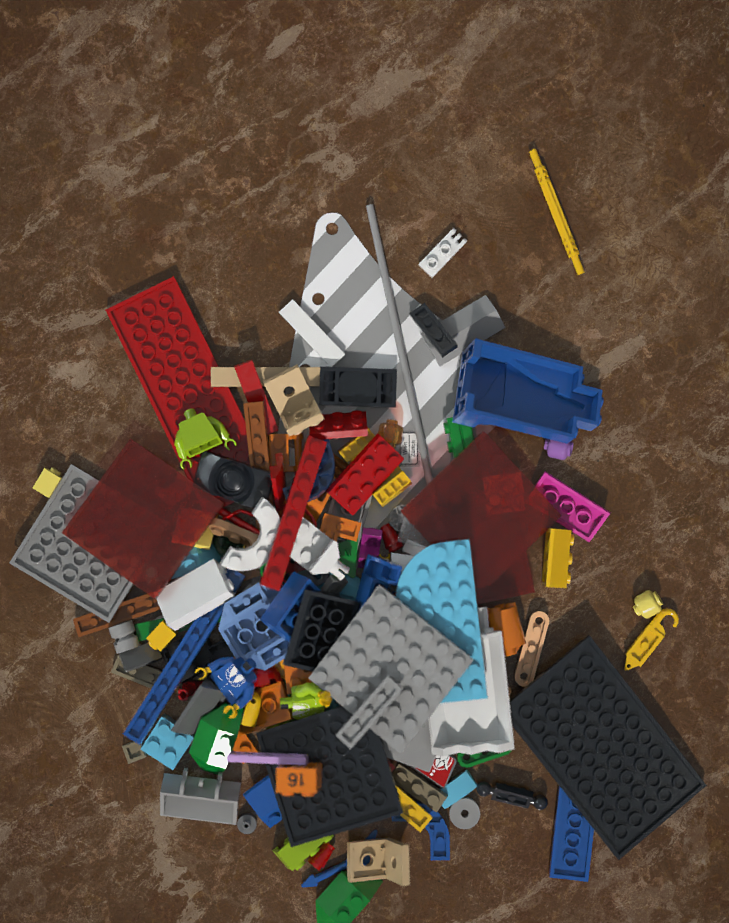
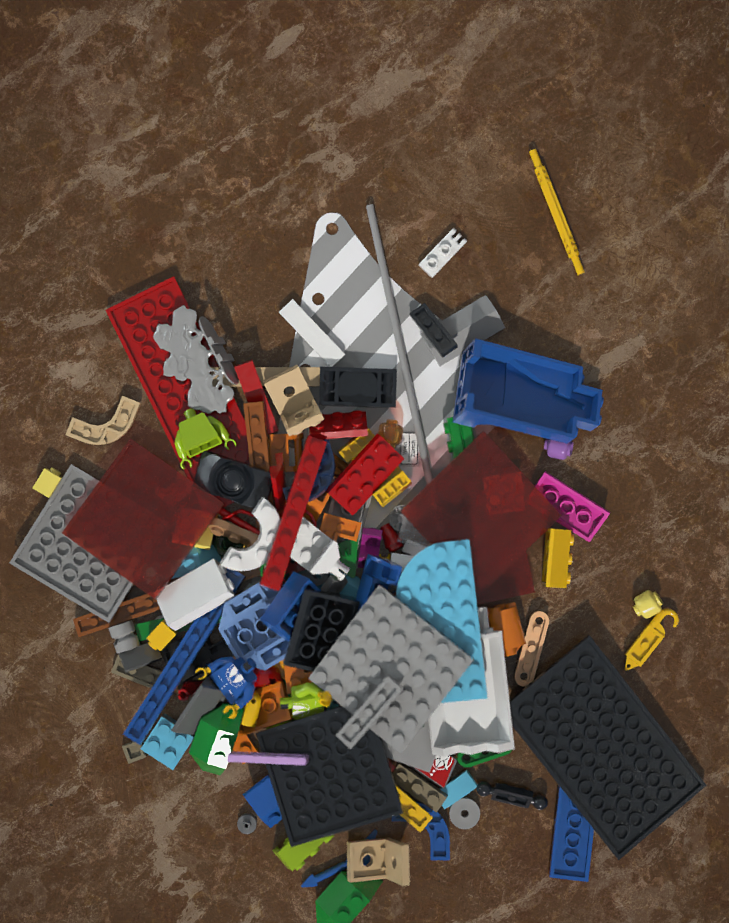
(108, 432): none -> tan plate
(190, 360): none -> light grey plant
(200, 798): light grey piece -> none
(299, 779): orange brick -> none
(322, 856): red cone -> none

